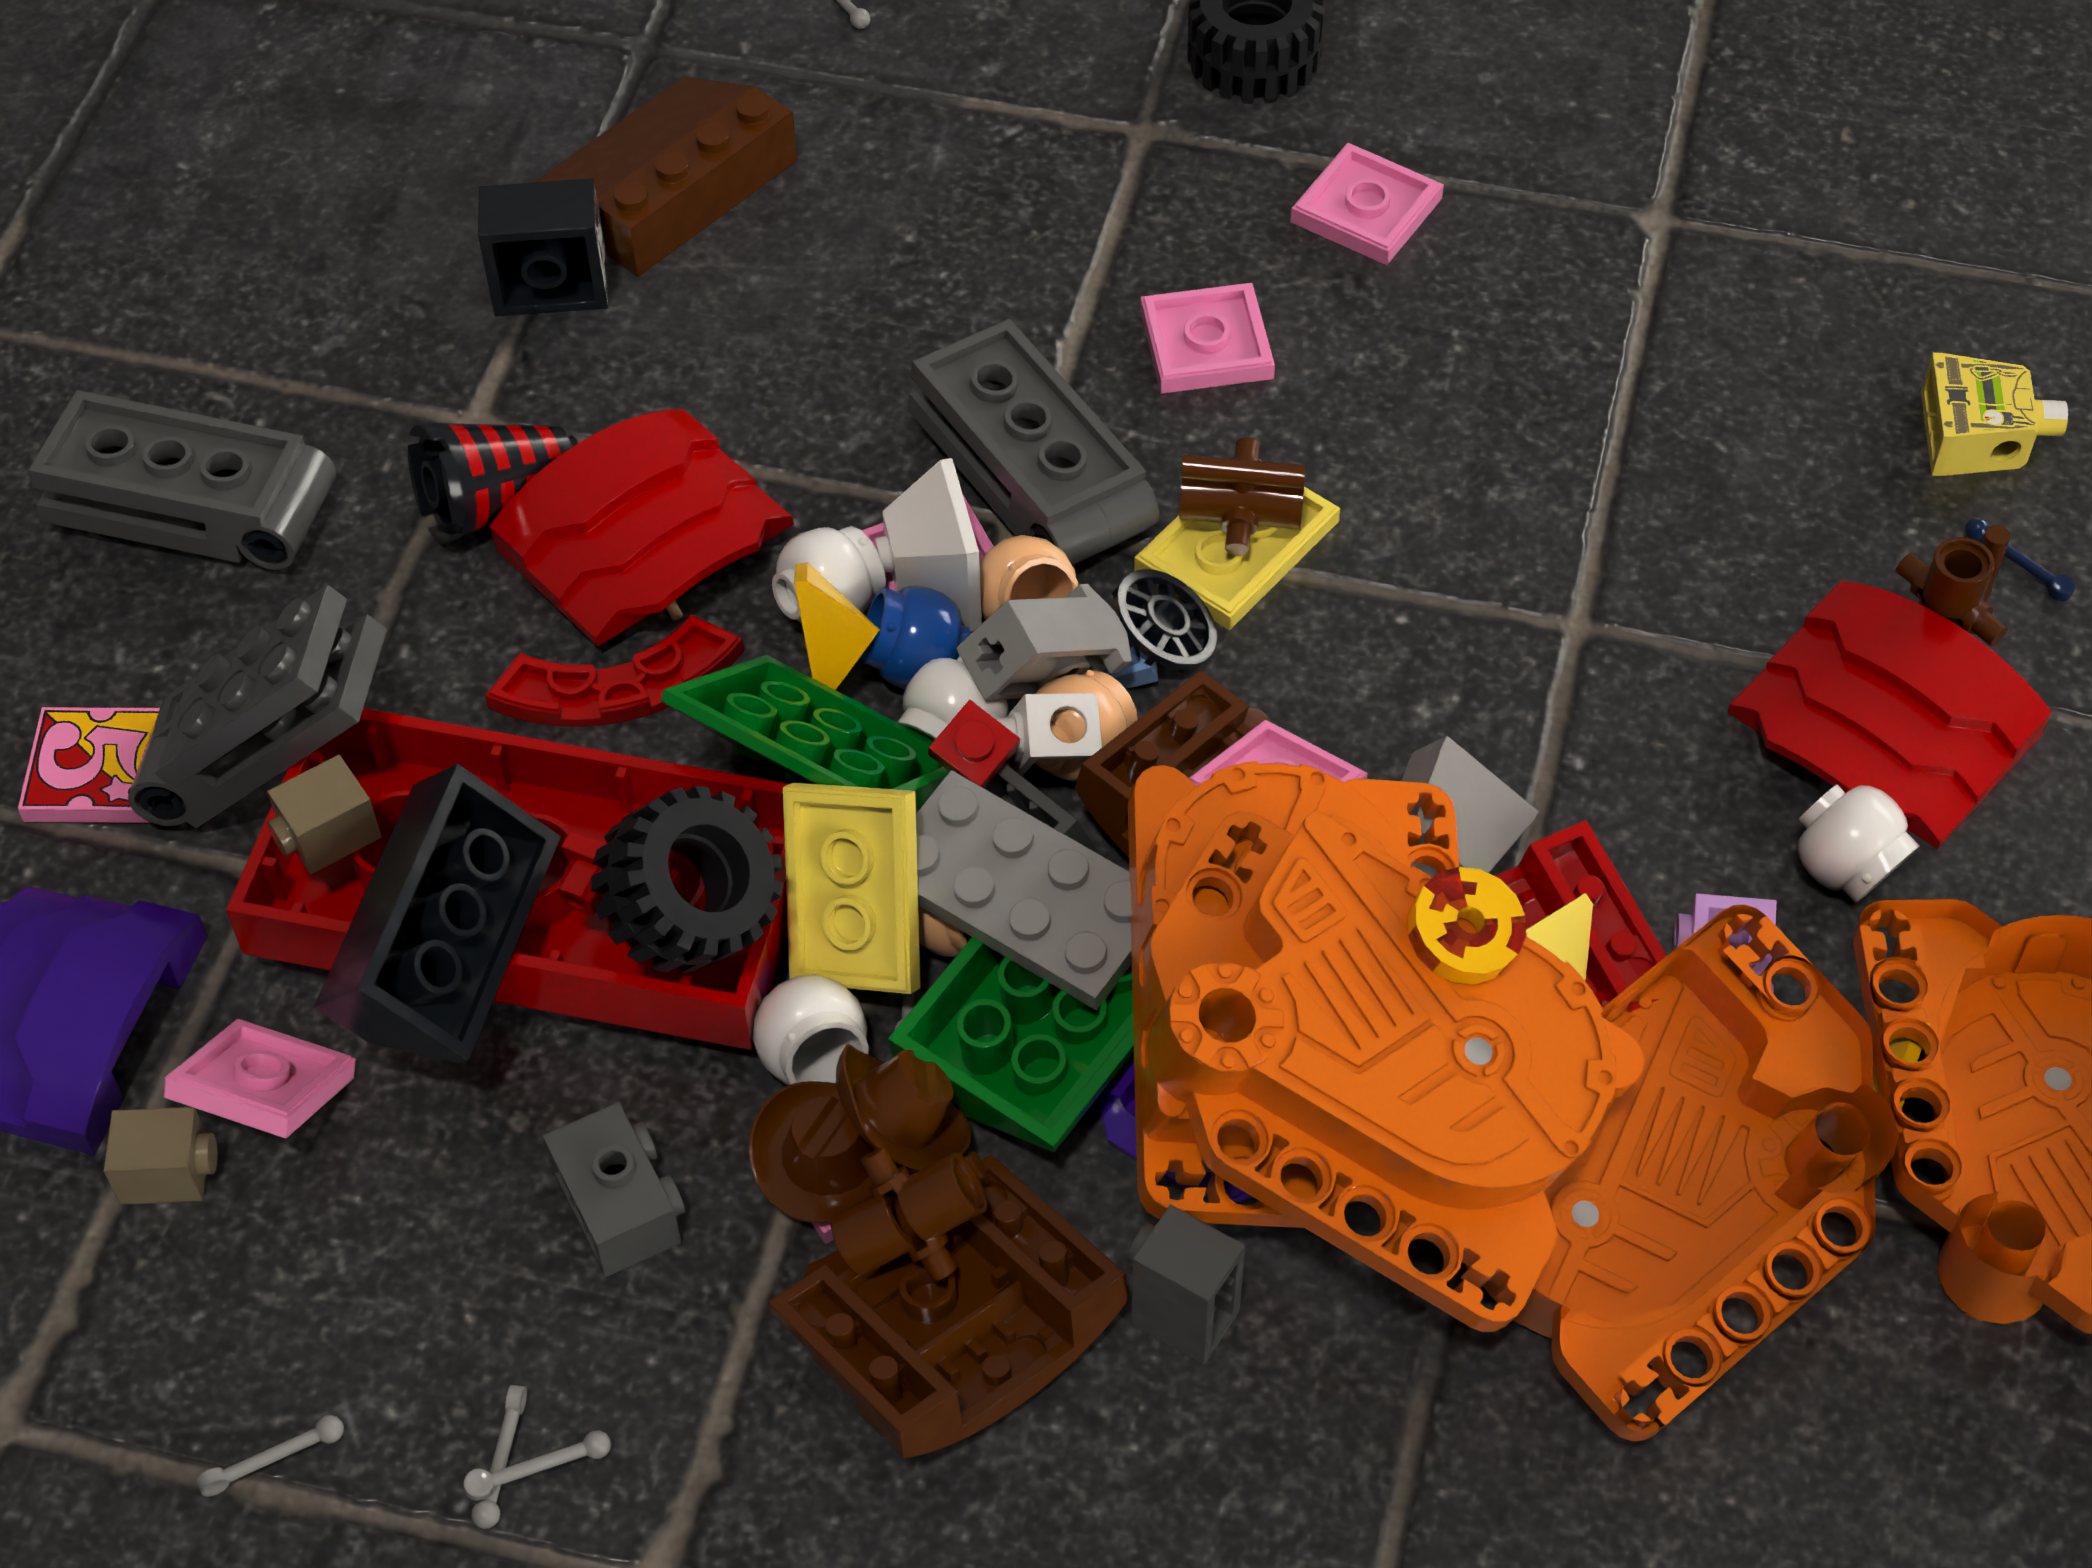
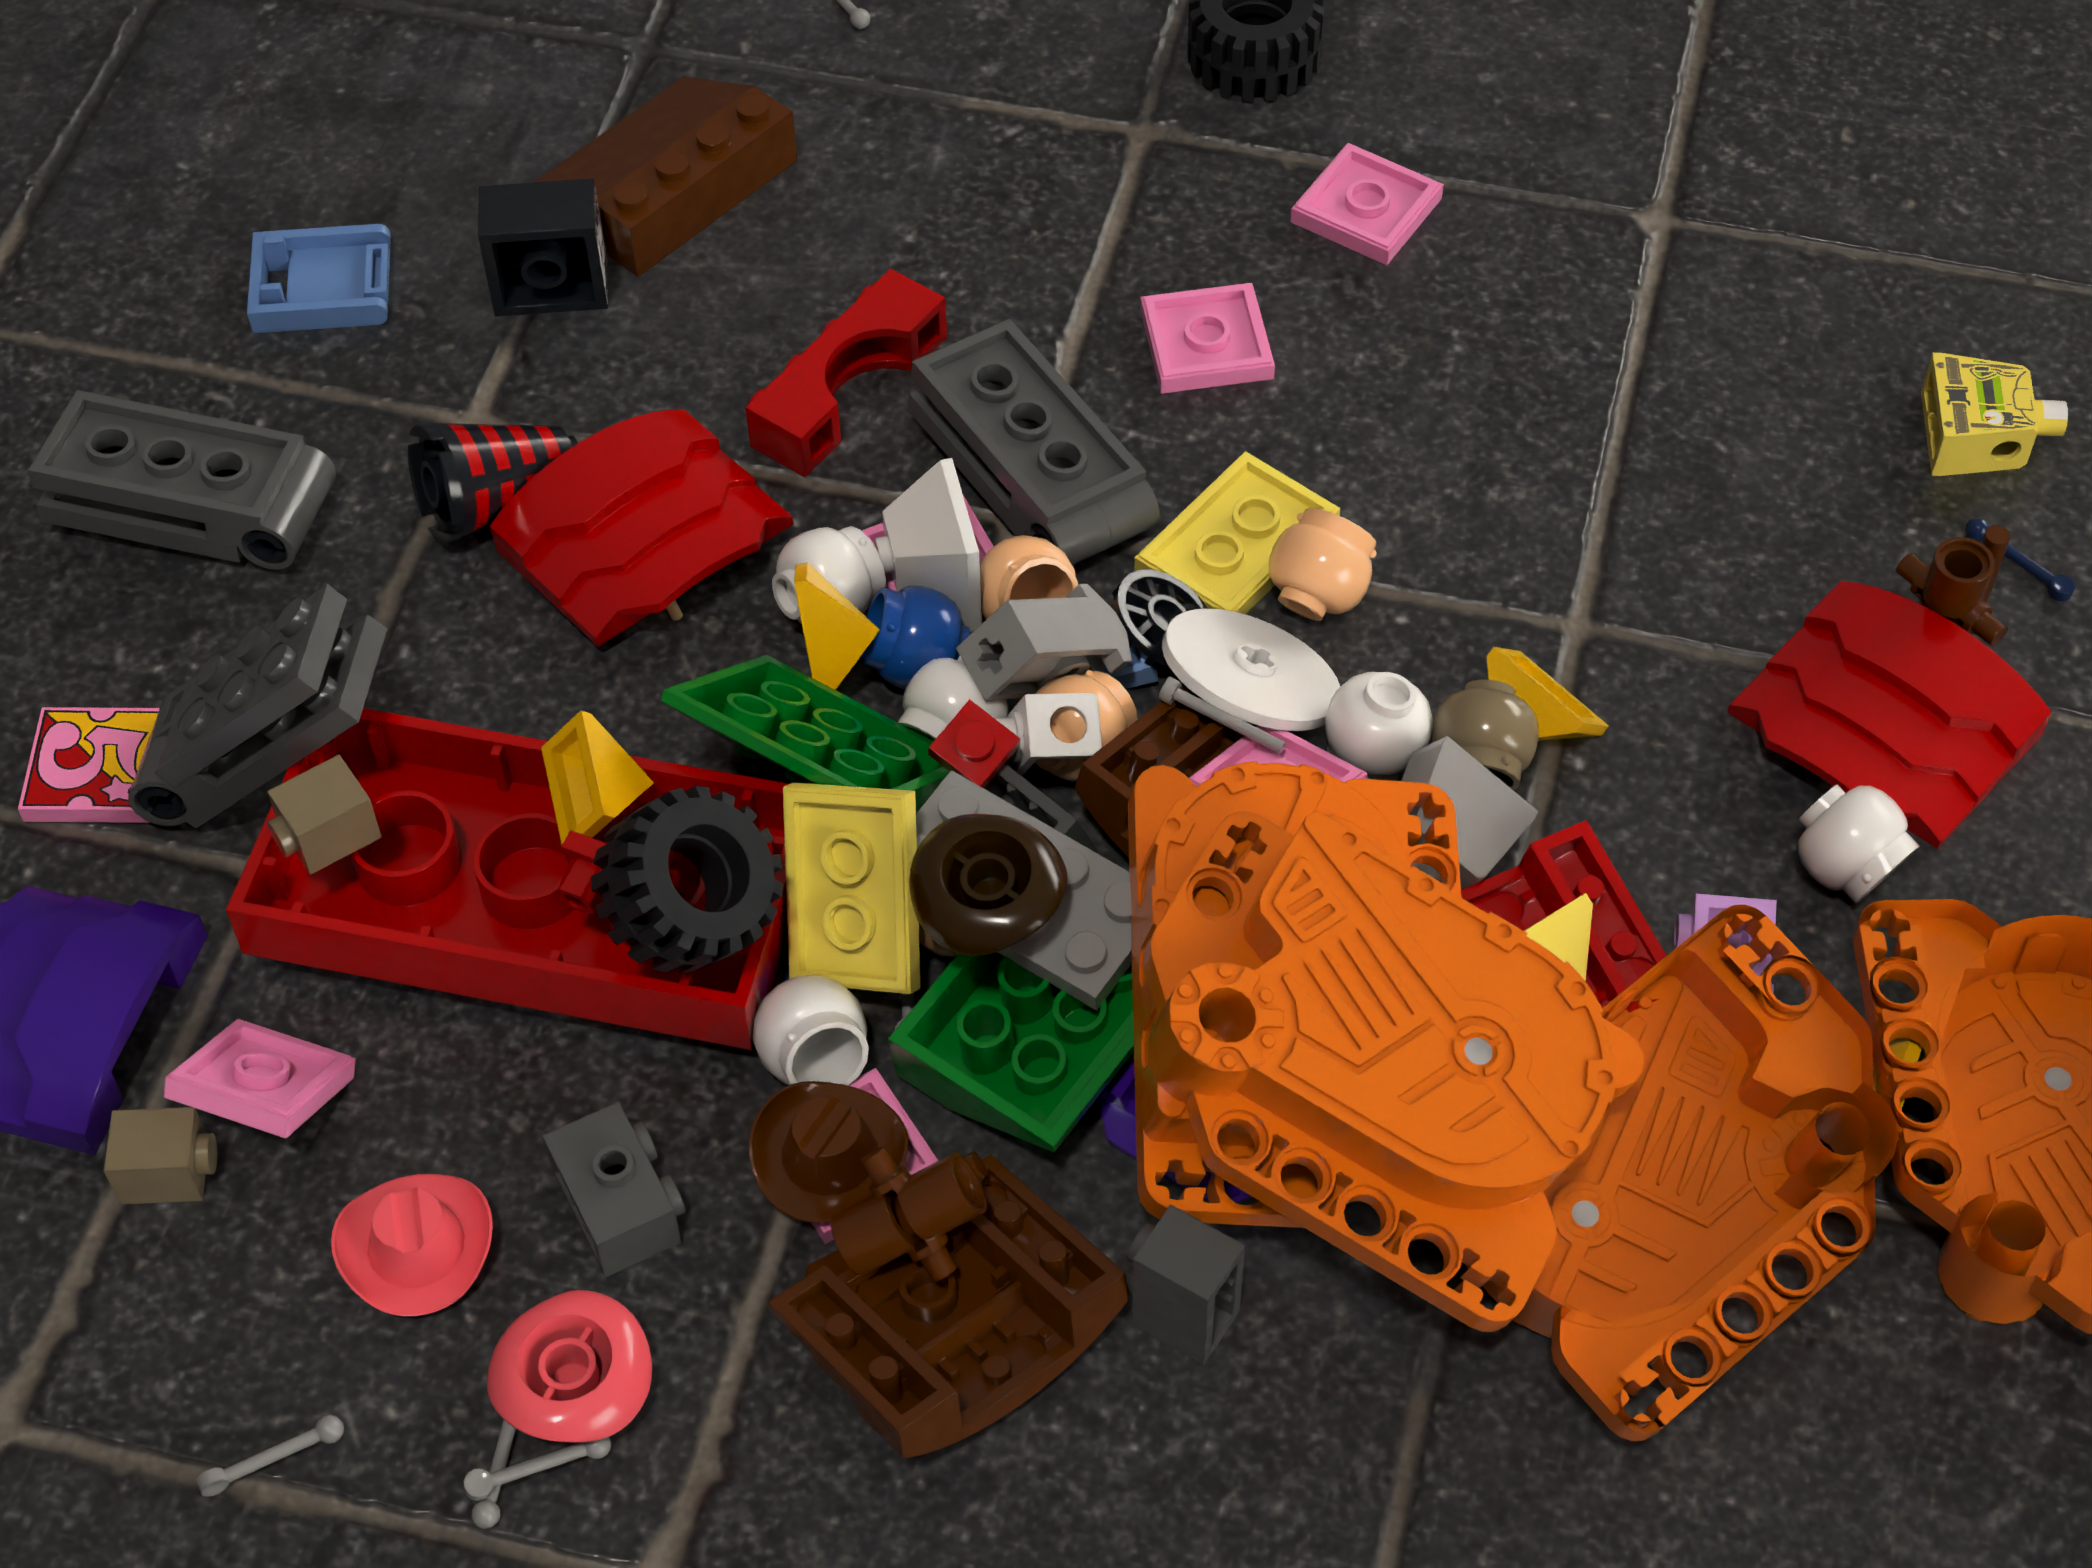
(332, 282): none -> medium blue container
(413, 1242): none -> coral hat
(439, 919): black slope -> none
(571, 1368): none -> coral hat
(589, 776): none -> yellow slope
(598, 697): red tile -> none
(884, 329): none -> red arch
(902, 1106): reddish brown hat -> none
(985, 882): none -> dark brown hat
(1172, 691): none -> light grey piece
(1242, 493): reddish brown pin -> none
(1250, 669): none -> white piece
(1322, 564): none -> light nougat piece
(1378, 723): none -> white piece
(1450, 949): yellow piece -> none
(1491, 727): none -> dark tan piece
(1556, 709): none -> yellow slope

